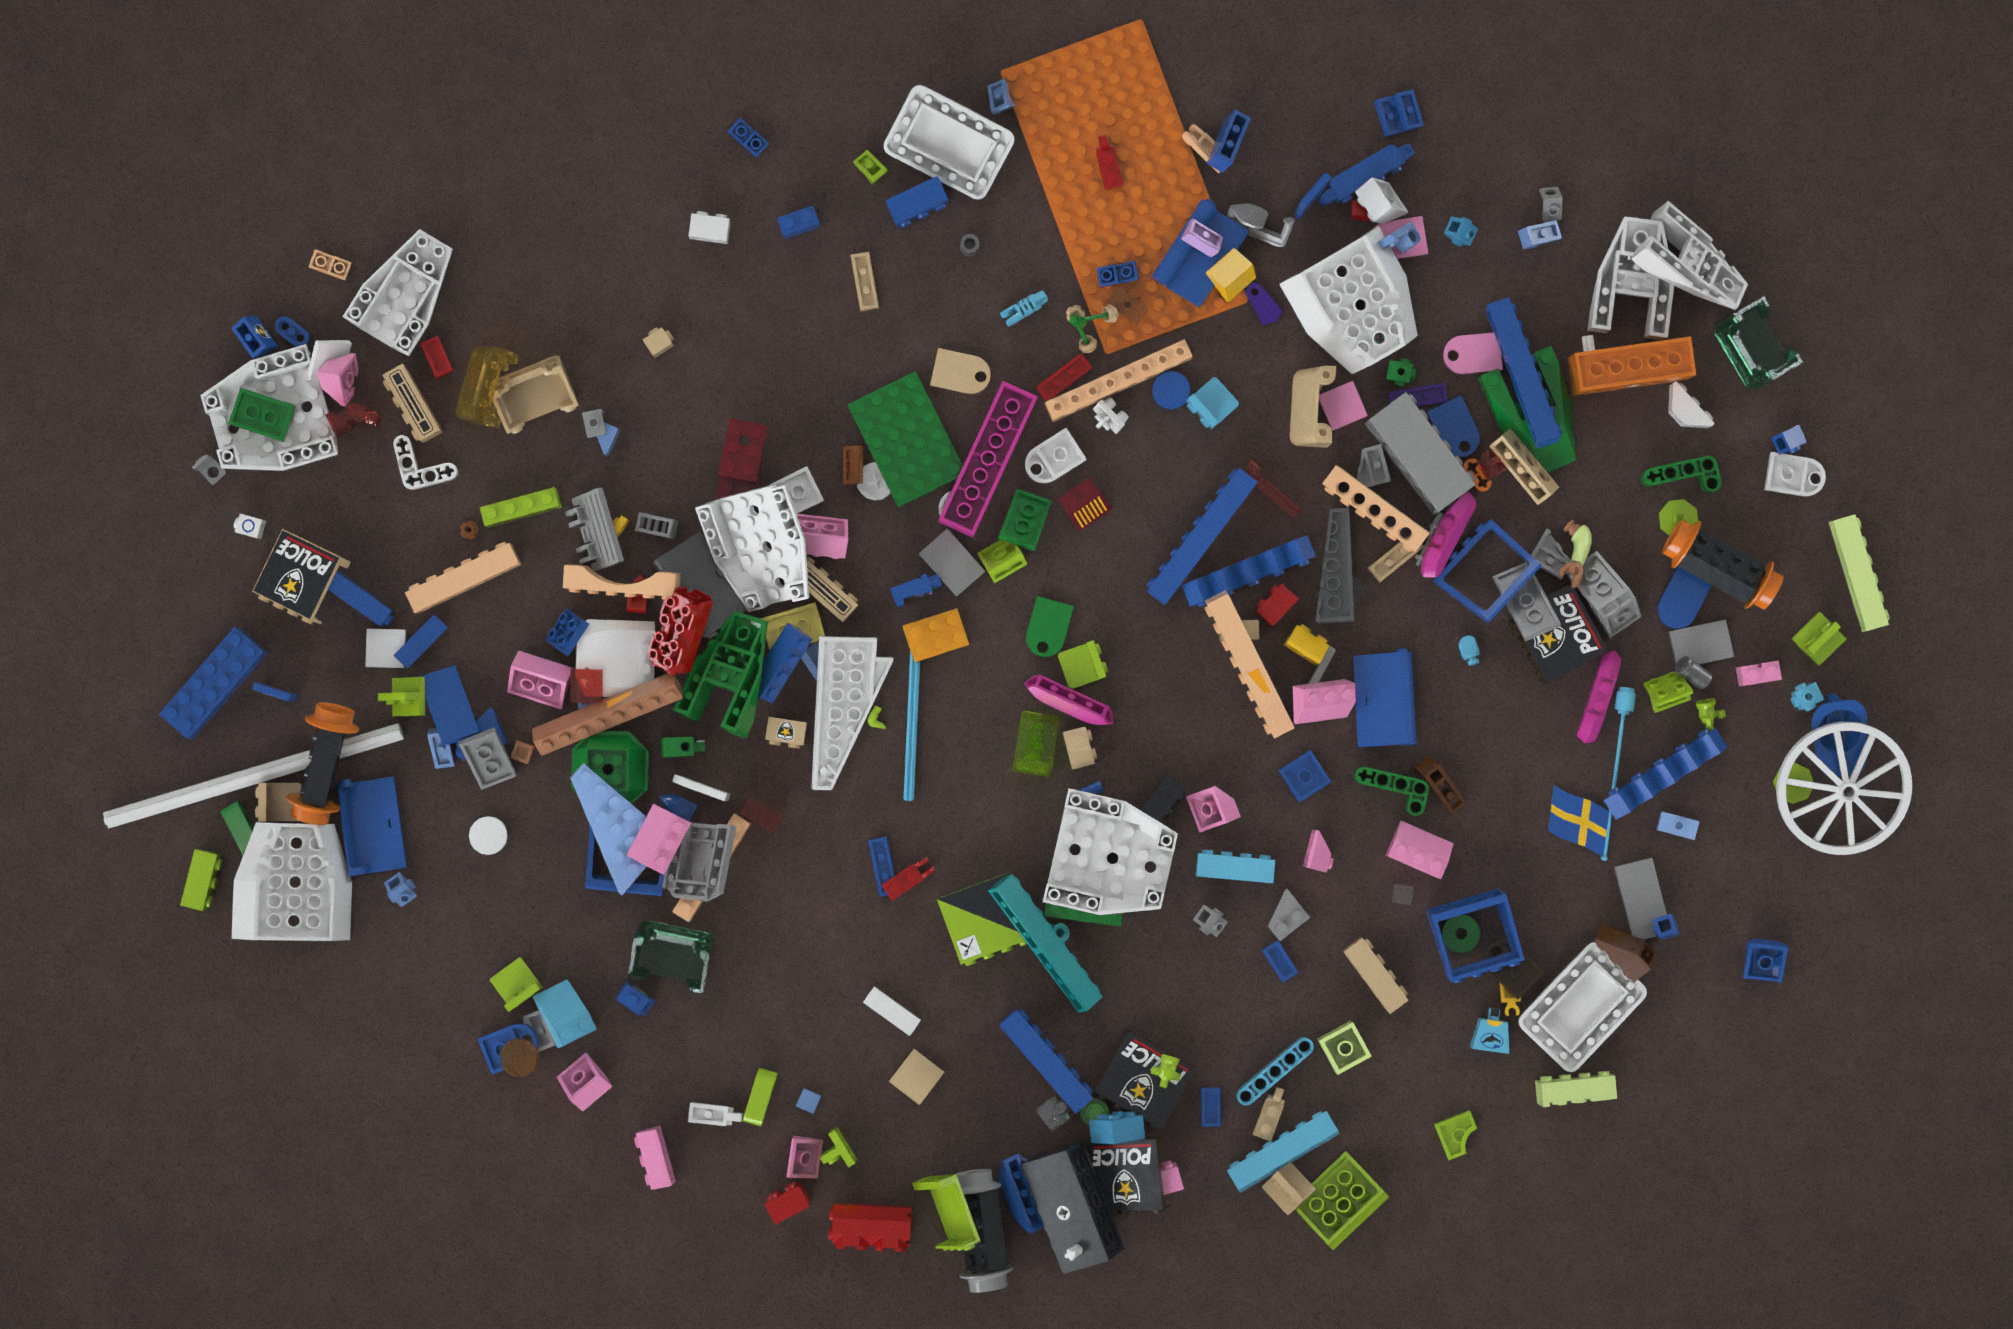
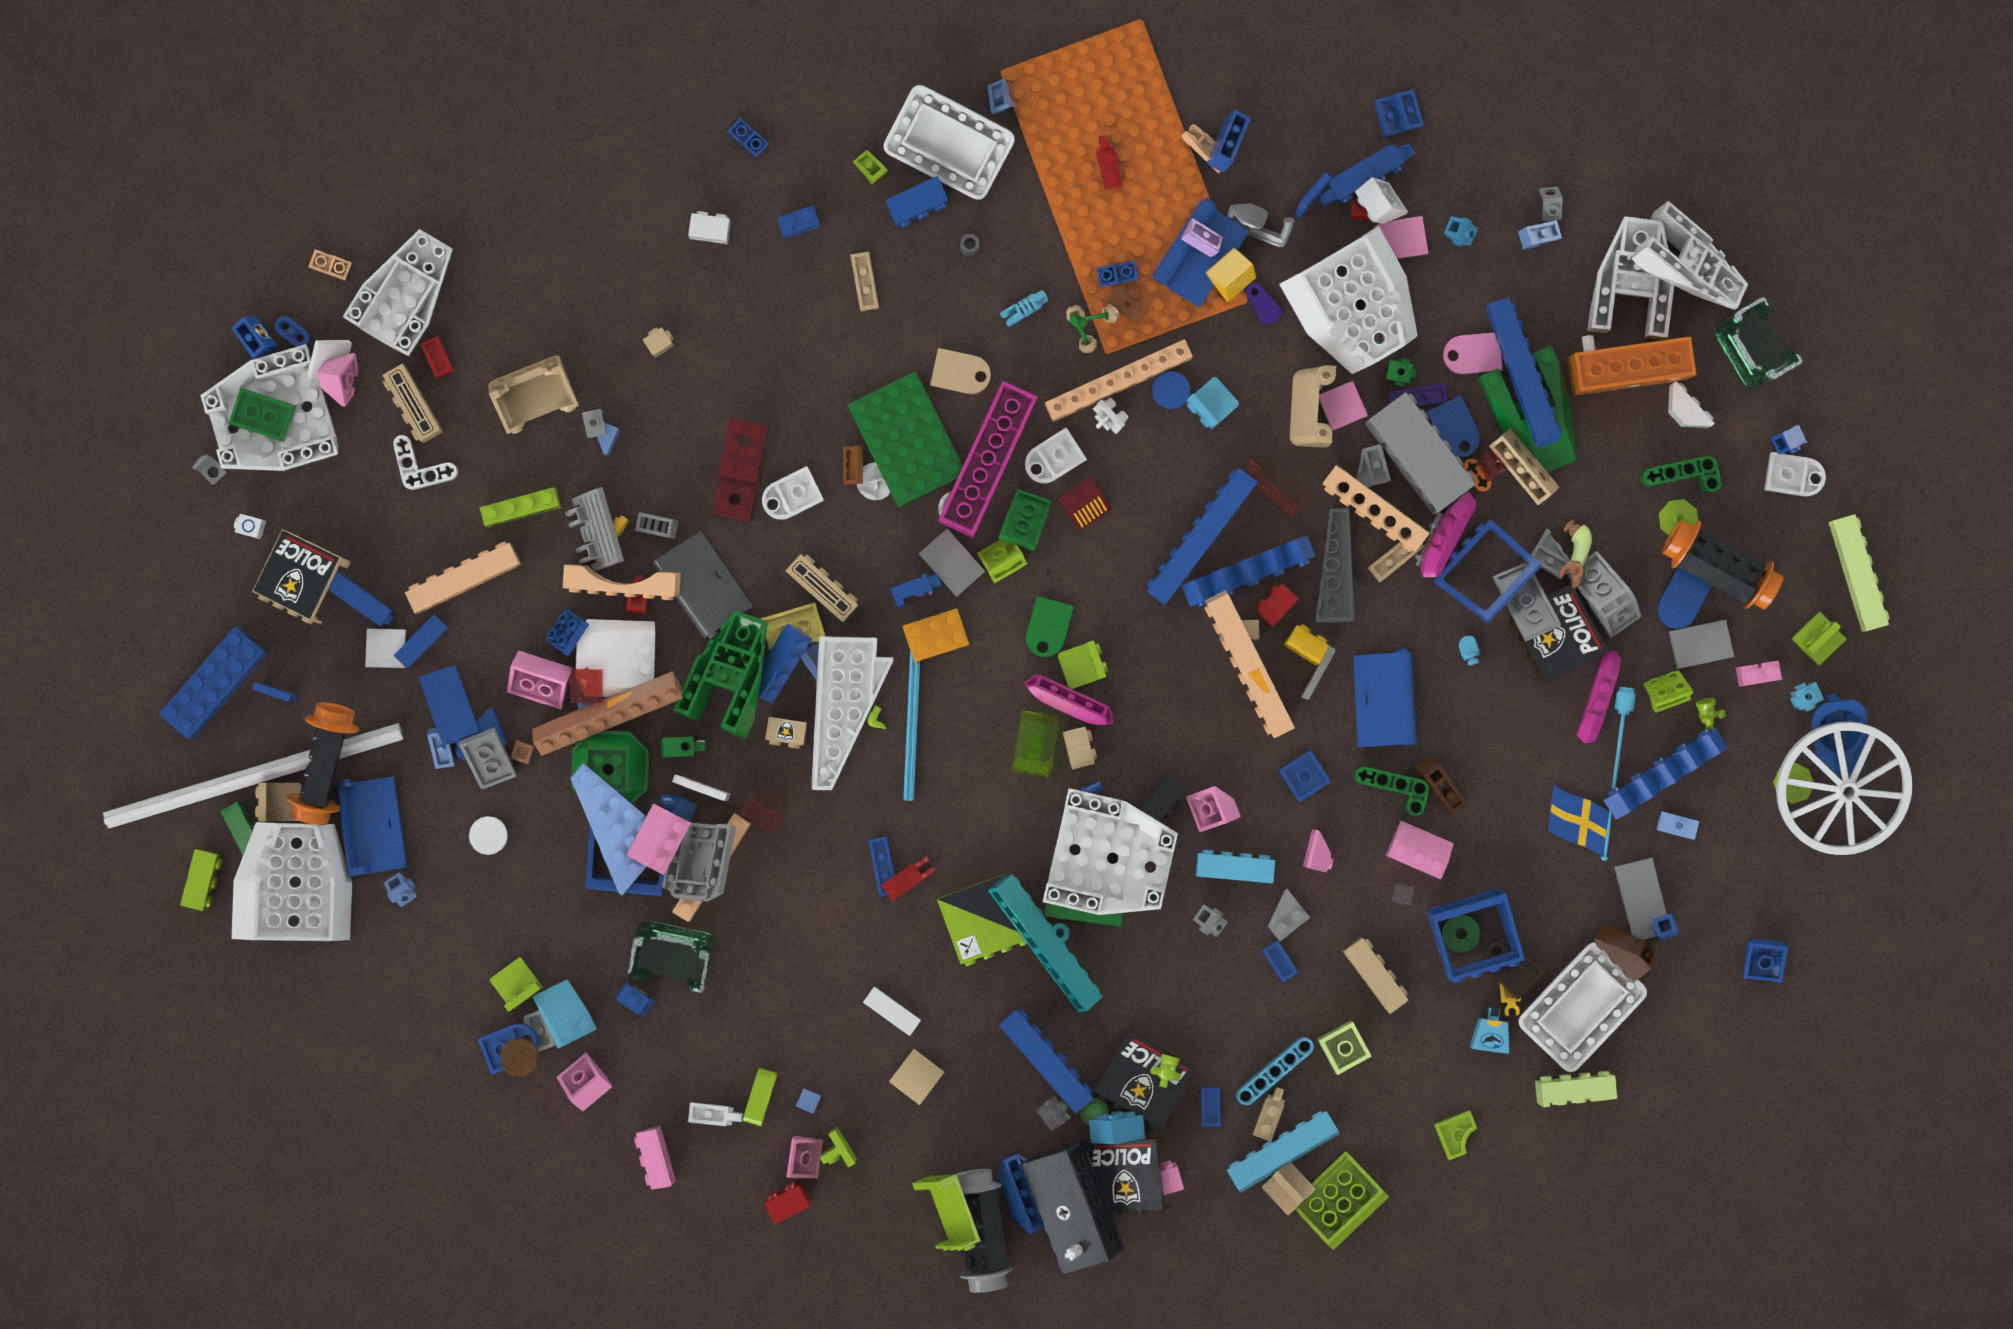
(354, 414): clear red hips -> none
(406, 696): lime bracket -> none
(464, 529): dark orange plate -> none
(480, 385): clear yellow windscreen -> none
(682, 628): red brick -> none
(740, 549): white wedge -> none
(824, 535): bright pink slope -> none
(870, 1226): red brick -> none
(1064, 377): red tile -> none
(1323, 700): bright pink slope -> none
(1403, 238): medium blue plate -> none
(1693, 672): flat silver piece -> none

